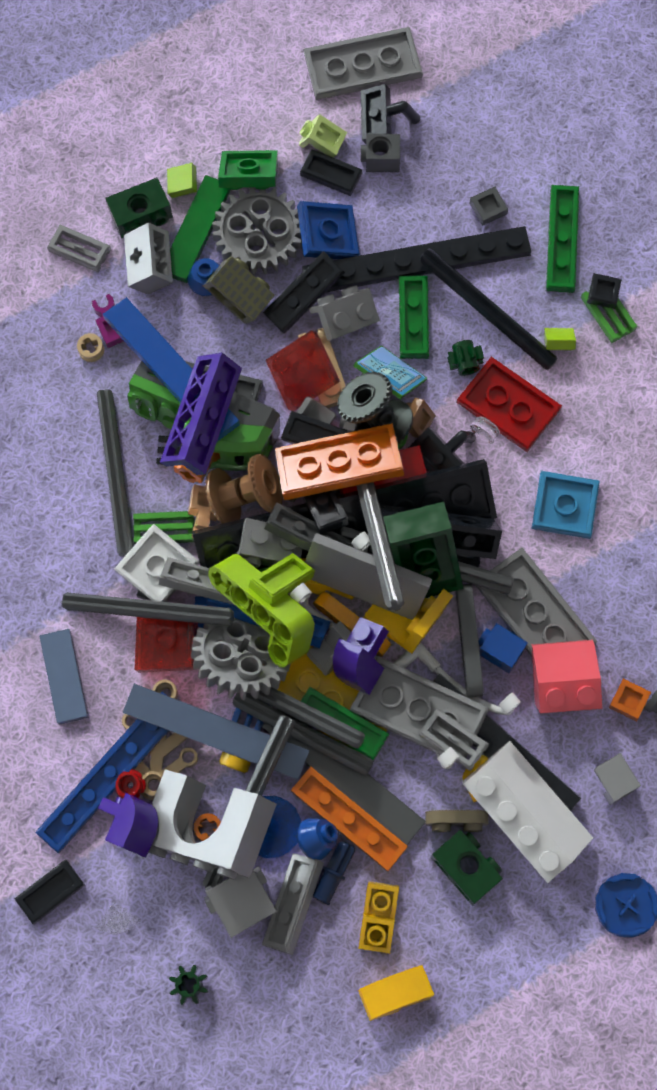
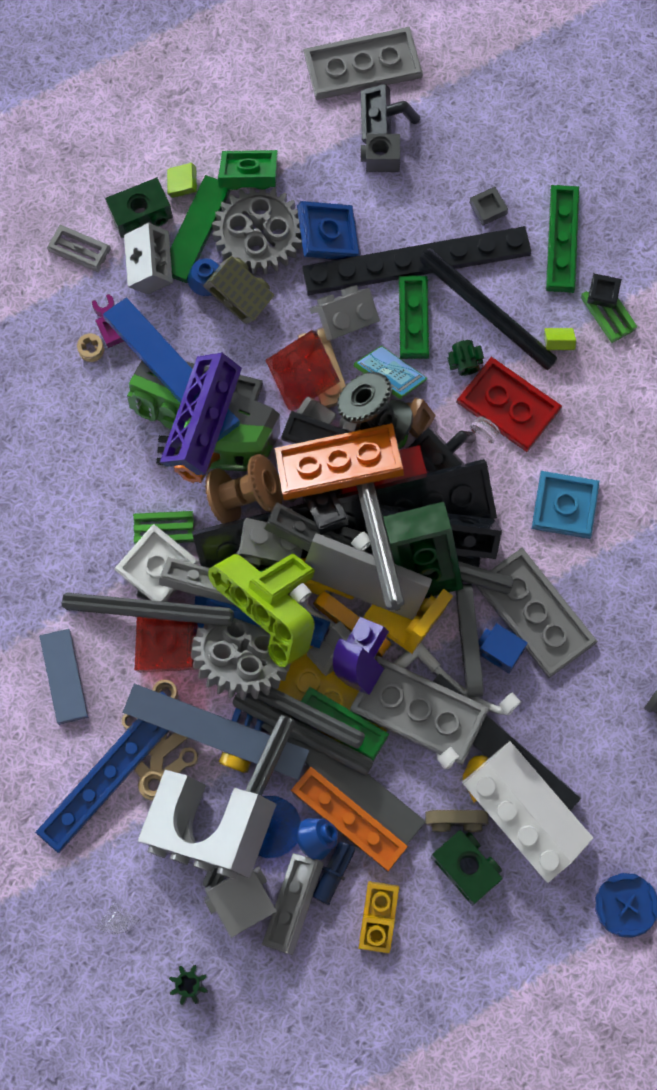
(49, 892): black tile -> none
(115, 472): dark grey axle -> none
(125, 778): red plate -> none
(133, 823): dark purple brick -> none
(197, 825): orange bush -> none
(200, 508): light nougat plate -> none
(304, 292): black tile -> none
(322, 135): yellowish green bracket -> none
(331, 172): black tile -> none
(396, 992): yellow slope -> none
(475, 755): light grey tile -> none
(566, 676): coral slope -> none
(616, 778): light grey panel -> none
(629, 699): orange plate -> none

